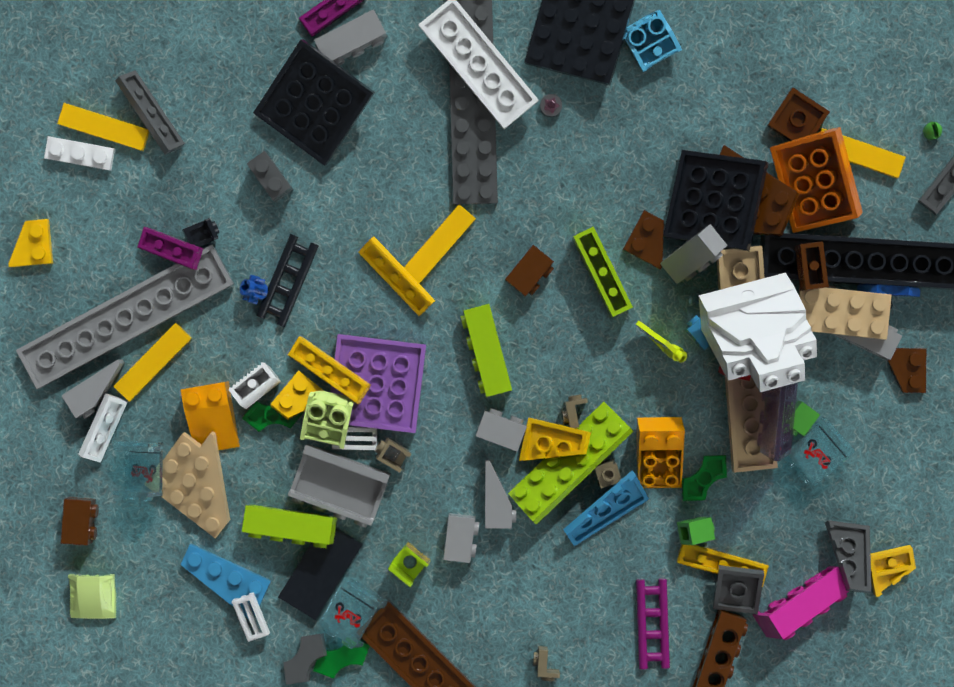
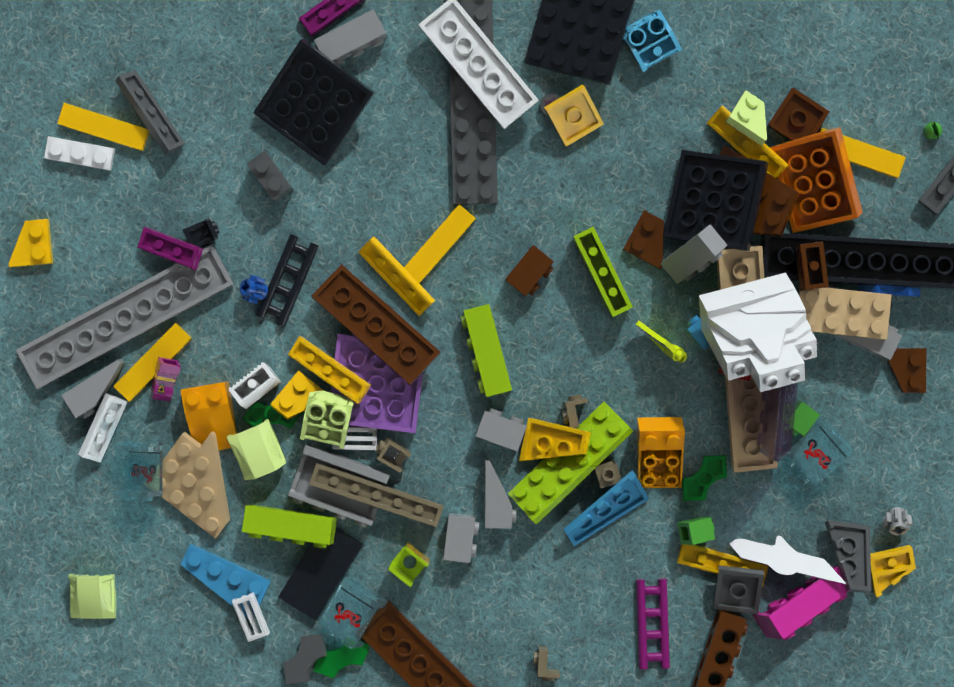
(79, 521): reddish brown brick -> none
(165, 379): none -> magenta leg
(257, 450): none -> yellowish green slope
(376, 325): none -> reddish brown plate
(376, 494): none -> dark tan plate
(574, 115): none -> yellow plate
(744, 144): none -> yellow tile
(750, 118): none -> yellowish green wing
(785, 559): none -> white sticker
(897, 521): none -> light grey gear

